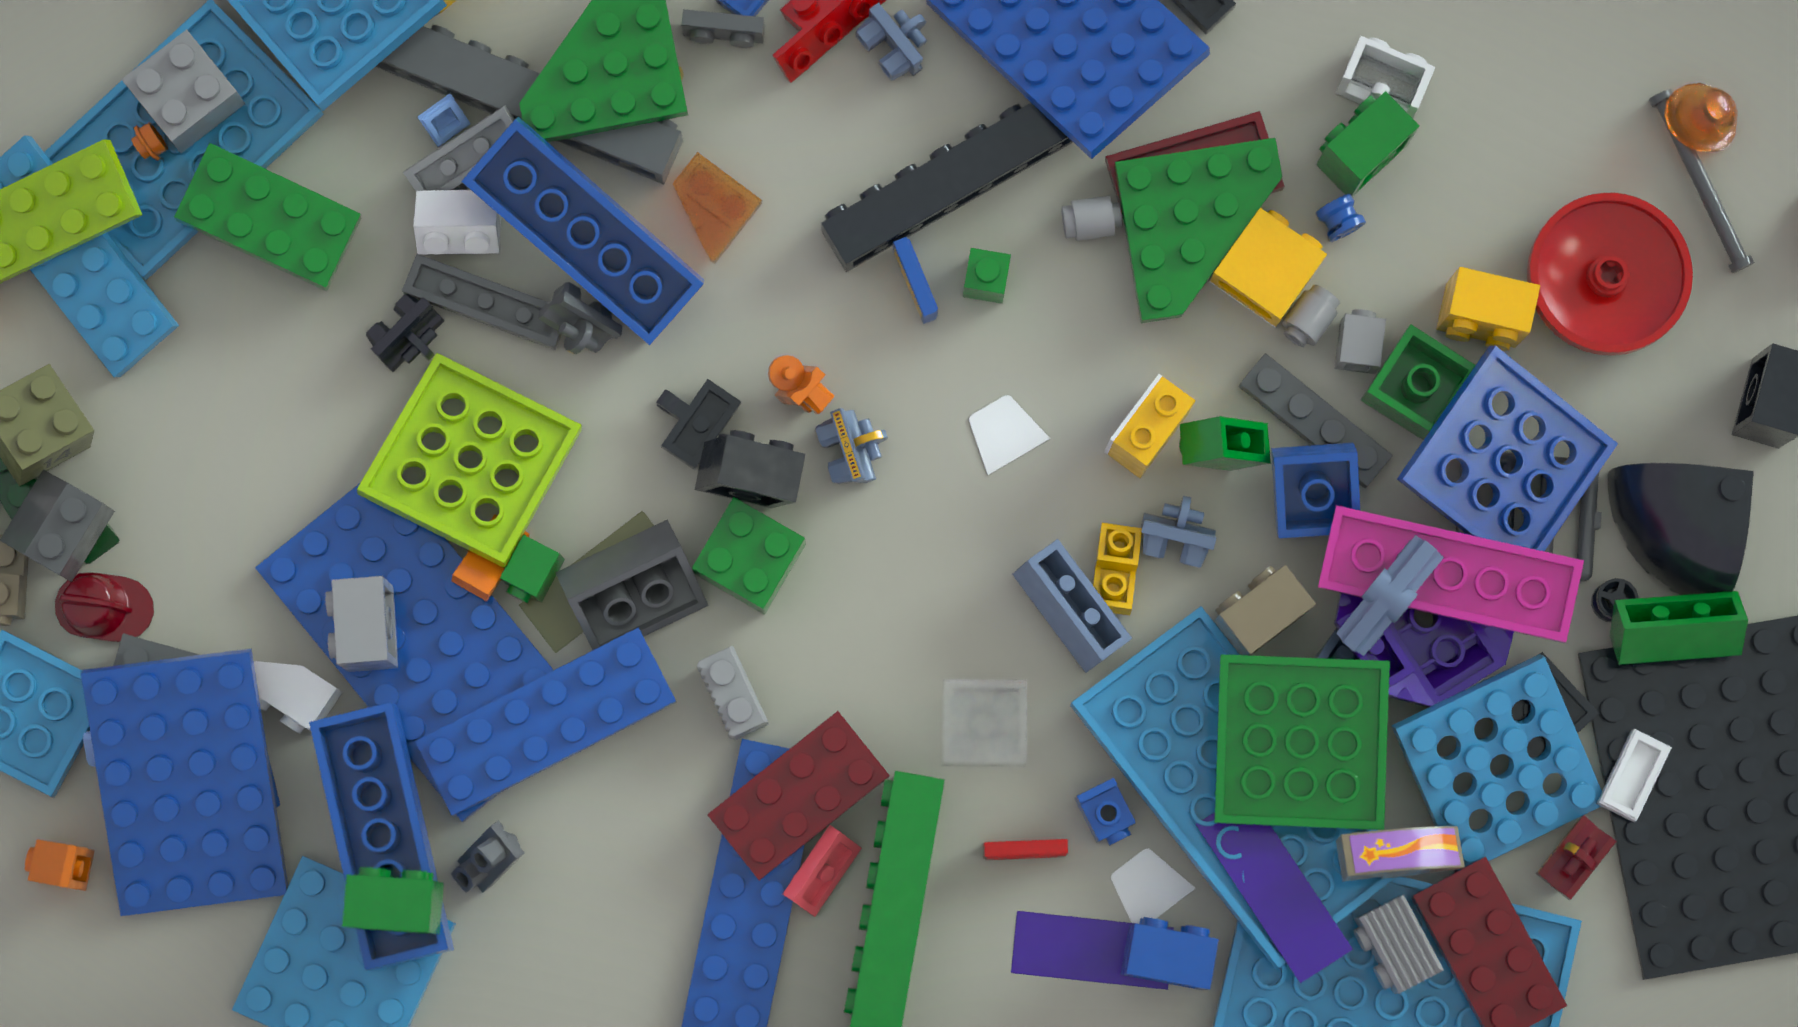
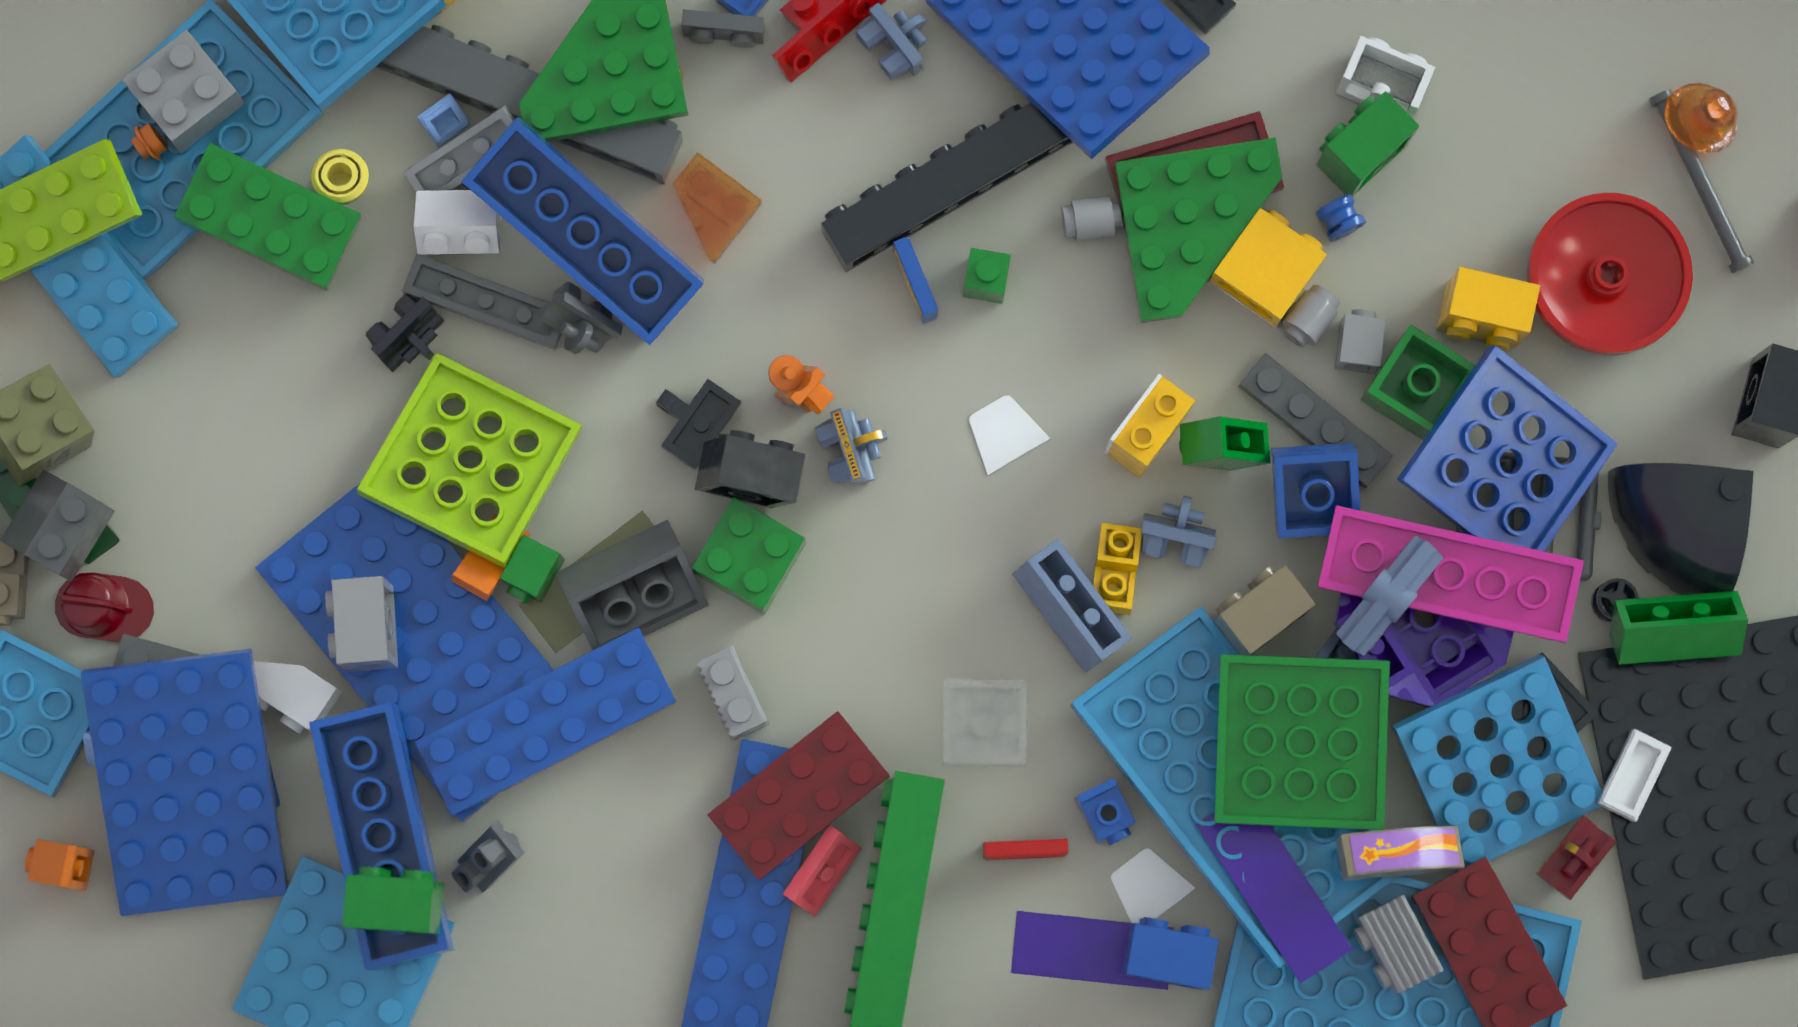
(340, 176): none -> light yellow brick

